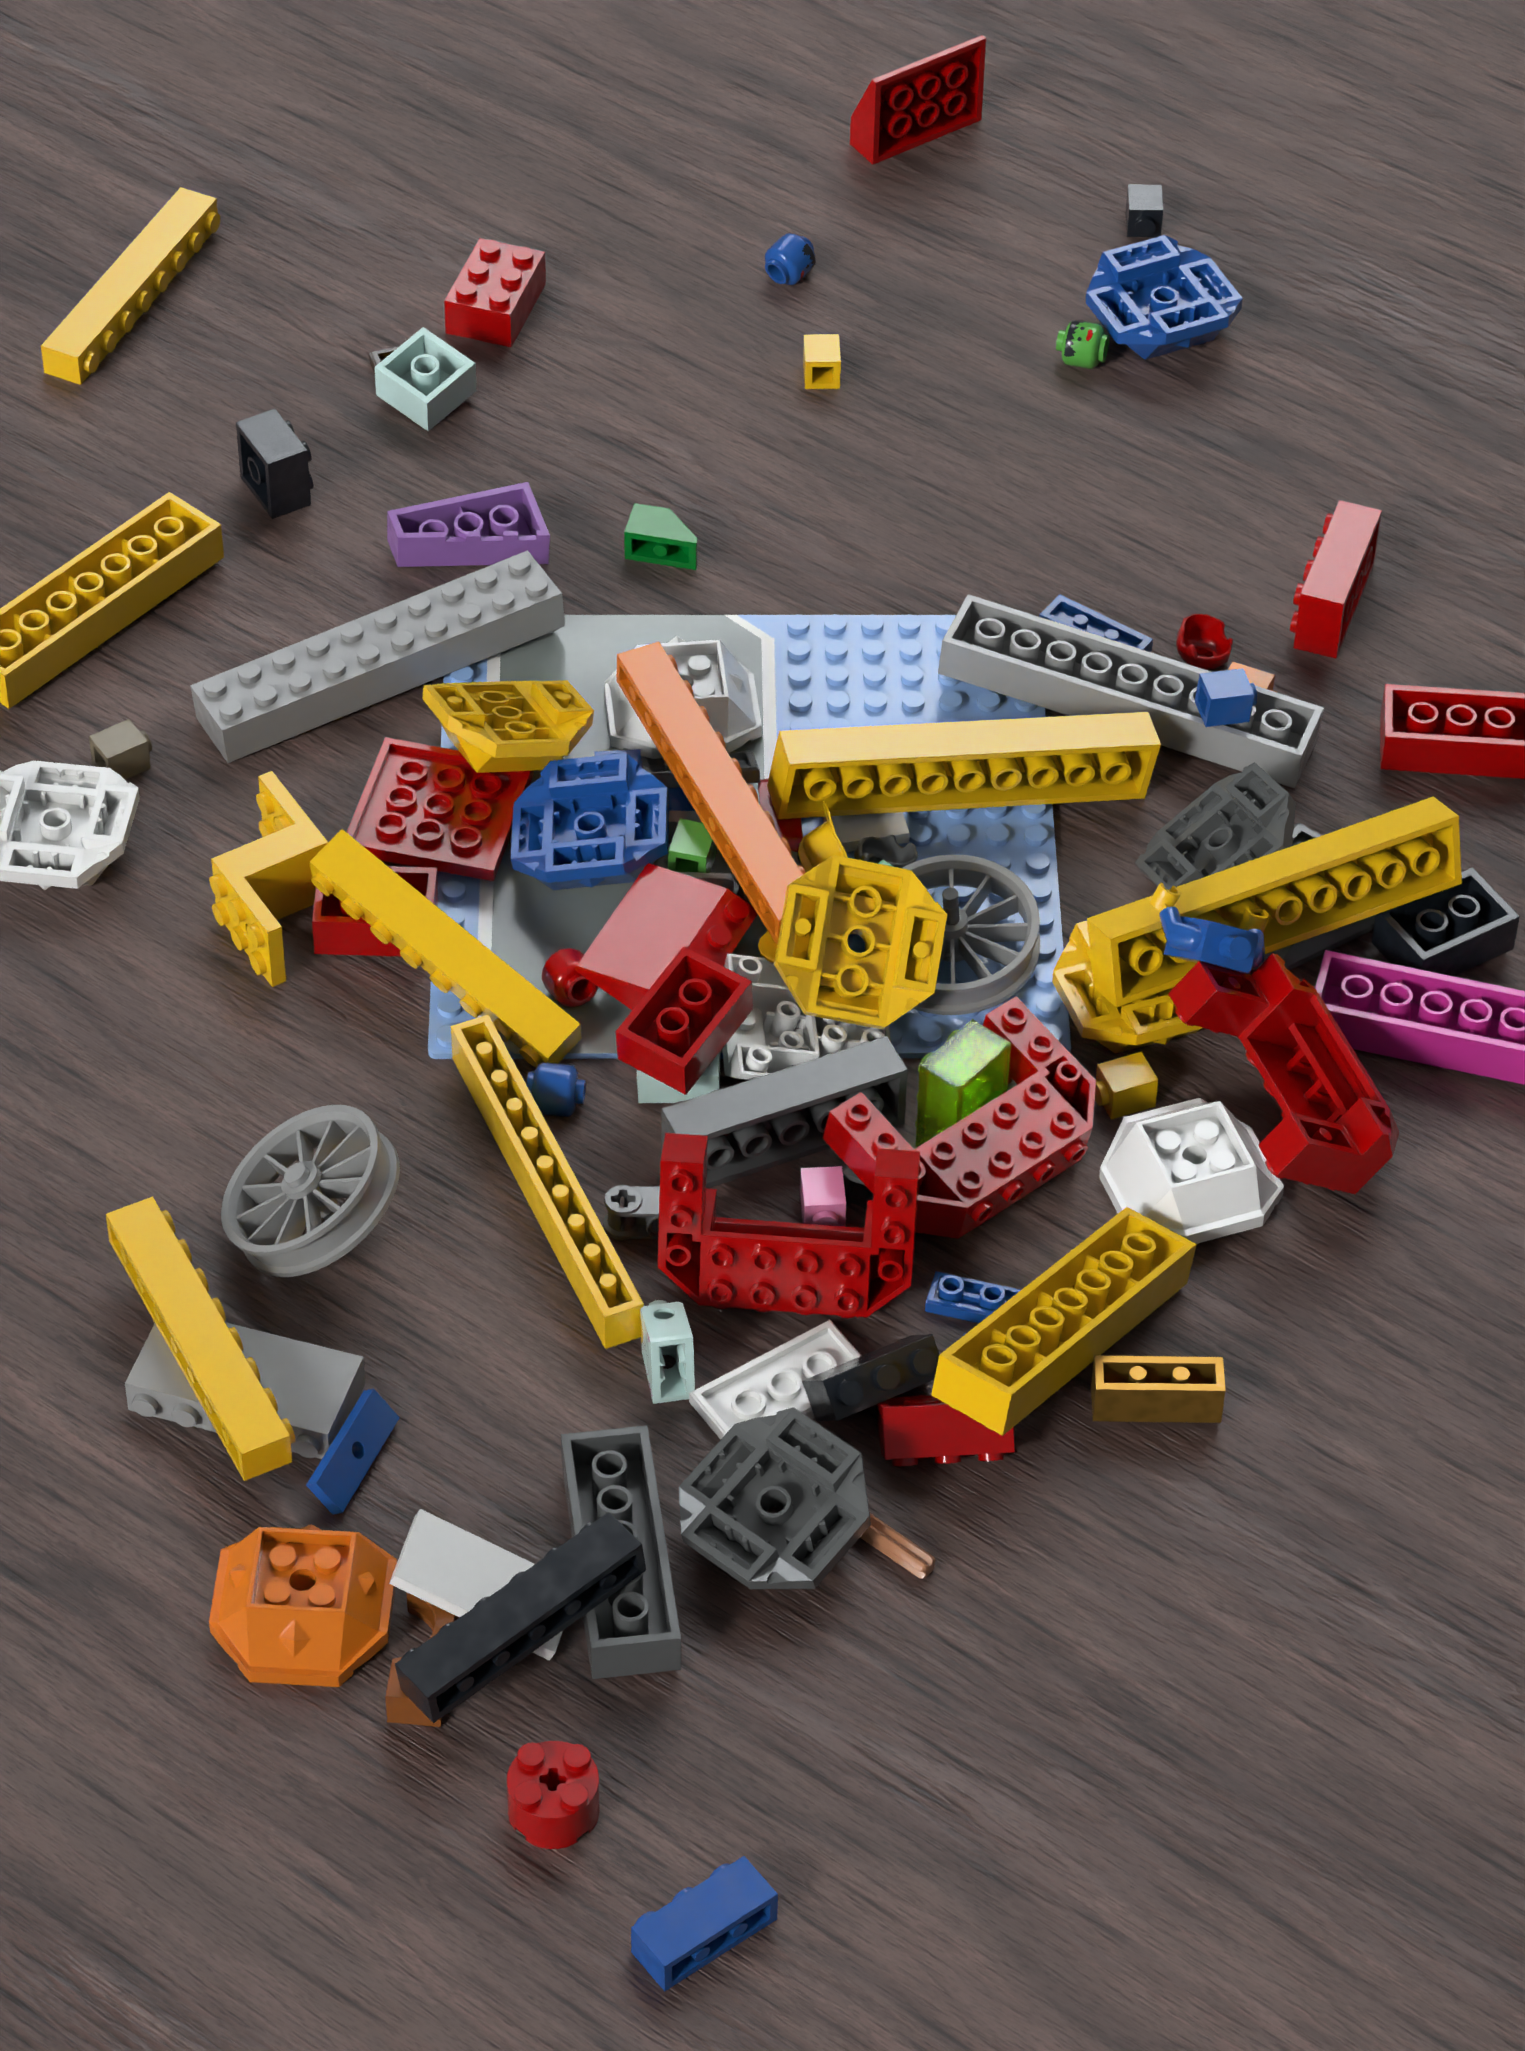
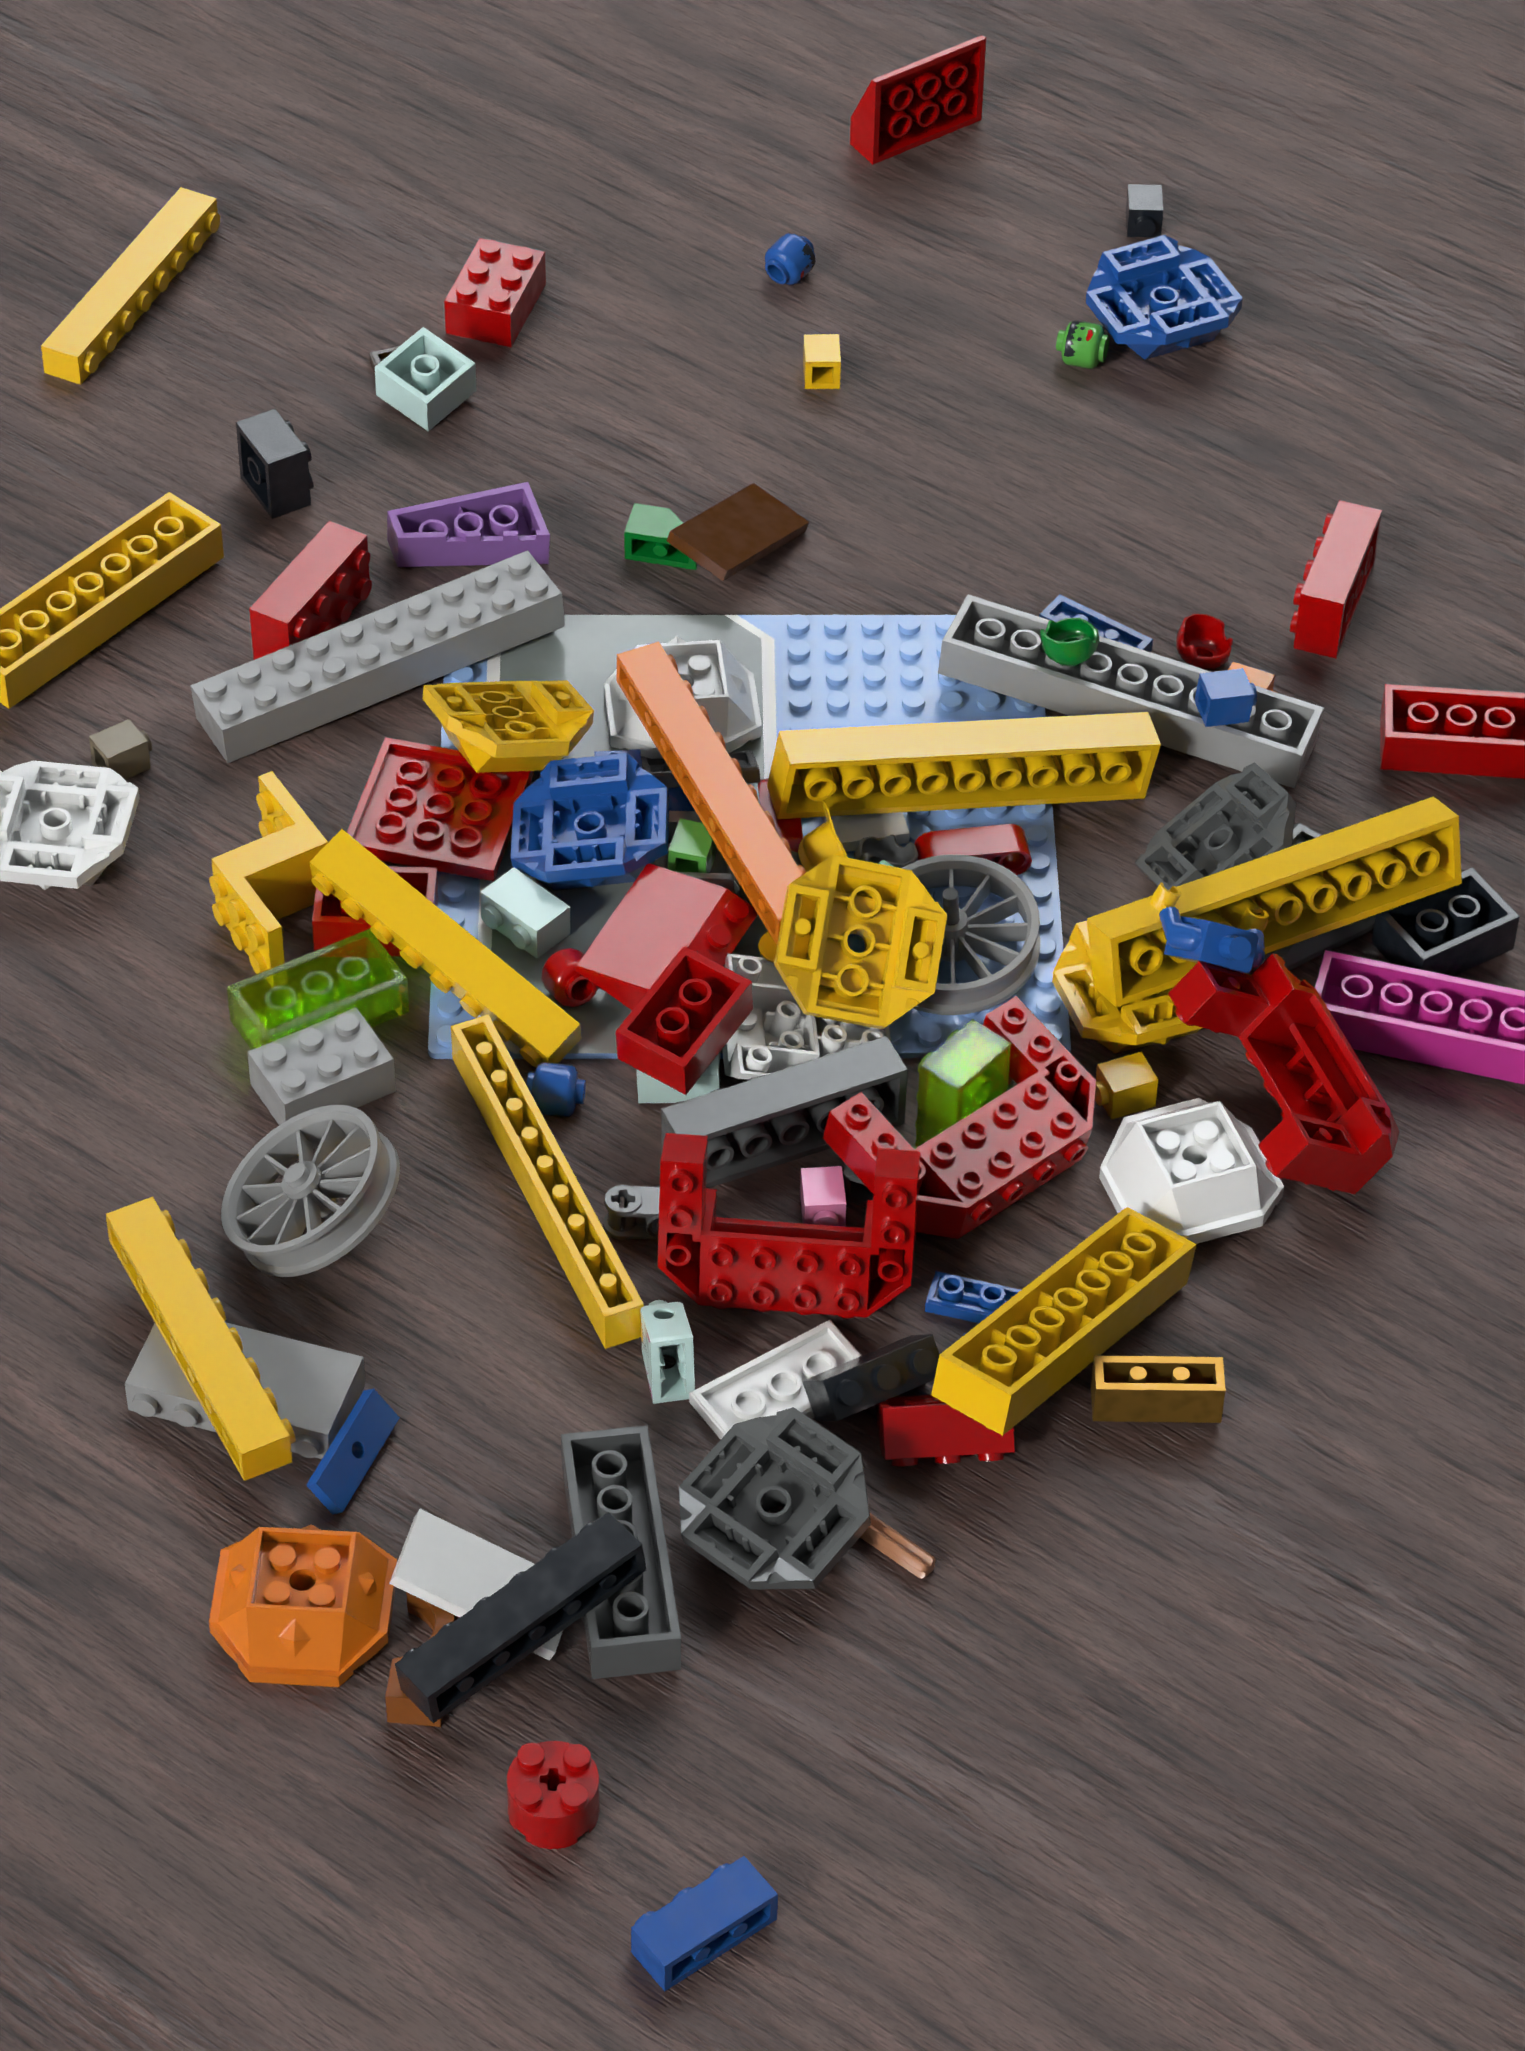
(313, 590): none -> red brick
(318, 987): none -> clear neon green brick
(322, 1066): none -> light grey brick
(525, 913): none -> light aqua brick
(737, 531): none -> reddish brown tile
(998, 843): none -> beam
(1069, 641): none -> green hair

